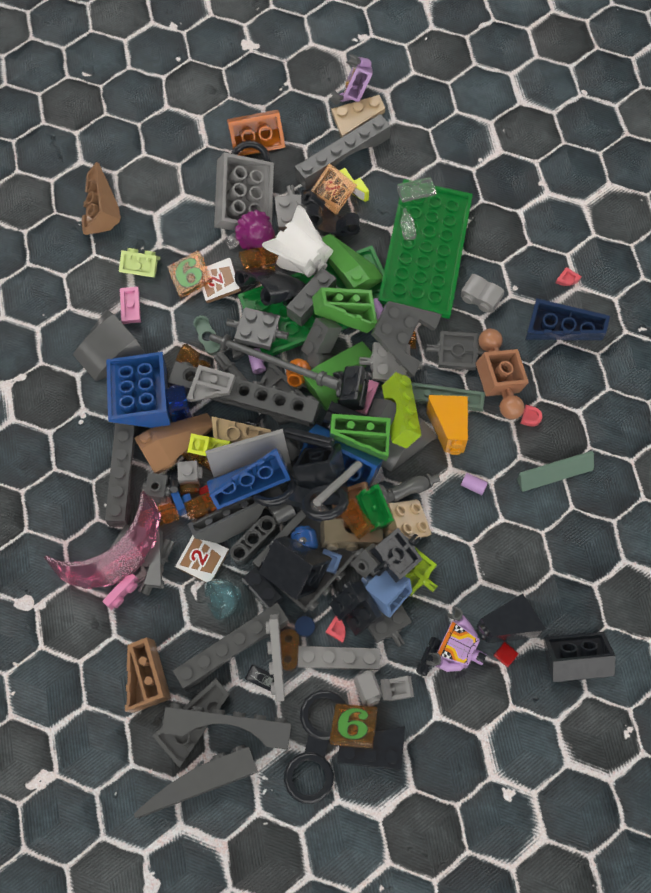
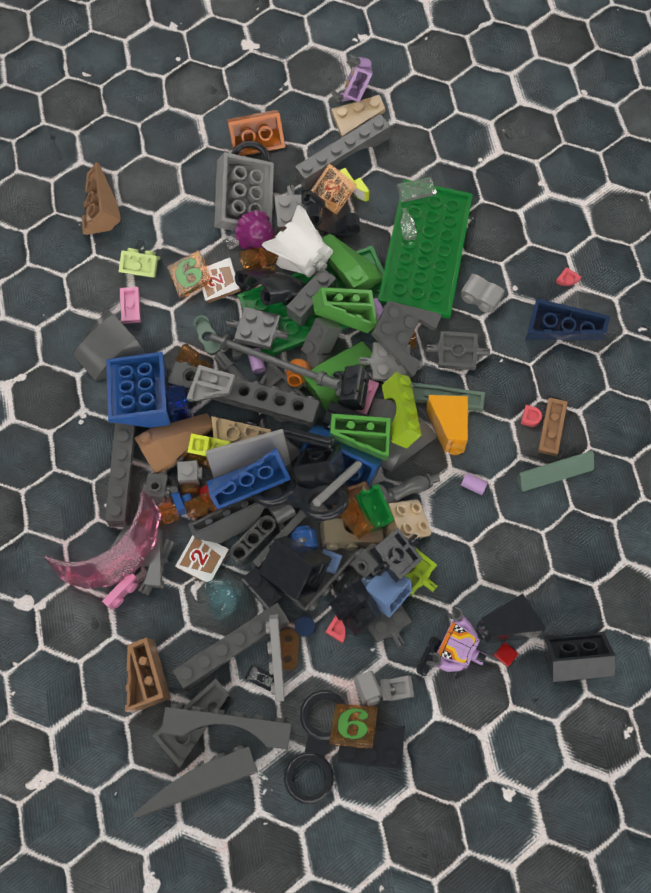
(339, 658): light grey plate -> none
(501, 373): nougat brick -> none
(552, 427): none -> medium nougat plate

